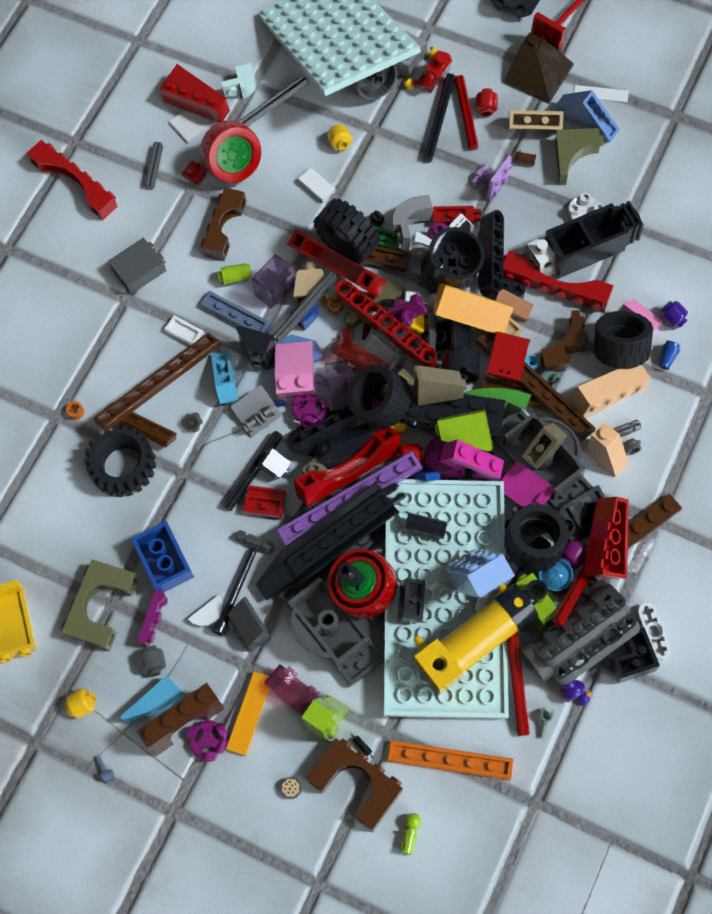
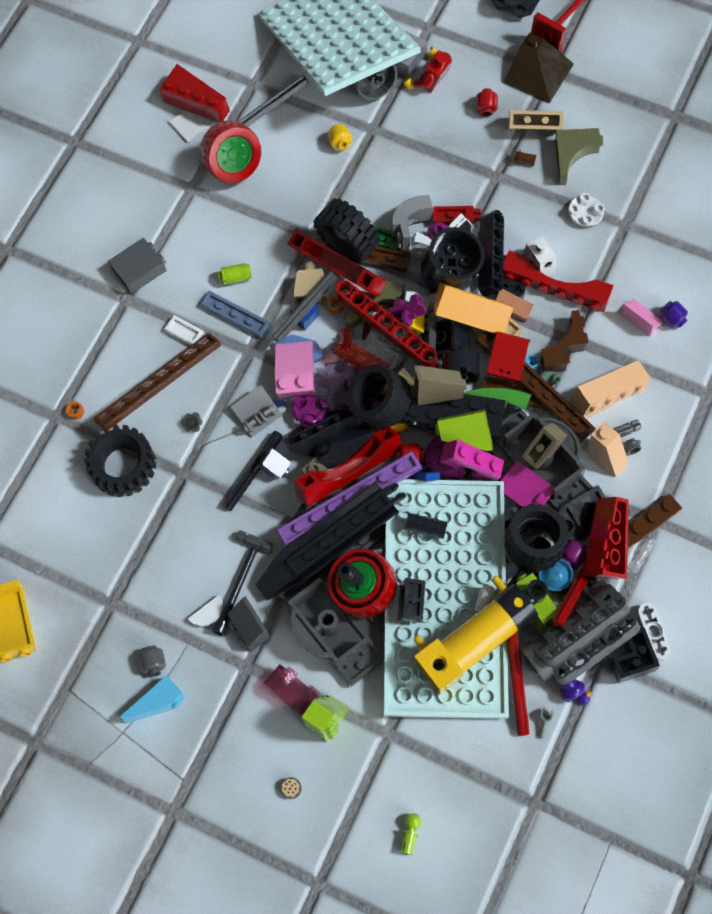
(48, 160): red arch -> none
(80, 703): yellow head -> none
(97, 578): olive arch -> none
(107, 776): sand blue hand -> none
(150, 429): reddish brown plate -> none
(152, 618): magenta plate -> none
(153, 165): dark grey axle -> none
(162, 557): blue brick -> none
(194, 172): red tile -> none
(199, 703): reddish brown arch -> none
(207, 740): magenta piece -> none
(224, 377): medium azure slope -> none
(230, 205): reddish brown arch -> none
(243, 84): light aqua brick -> none
(249, 715): light orange tile -> none
(257, 346): black slope -> none
(265, 502): red plate -> none
(273, 281): clear purple brick -> none
(316, 185): white tile -> none
(341, 757): reddish brown arch -> none
(362, 745): black piece -> none
(376, 218): black piece -> none
(439, 118): black axle -> none
(450, 760): orange tile -> none
(466, 112): red axle -> none
(478, 572): light blue brick -> none
(493, 179): lavender plate -> none
(588, 110): medium blue arch -> none
(594, 237): black piece -> none
(605, 93): white sticker -> none
(623, 339): black tyre -> none
(668, 354): blue cone -> none

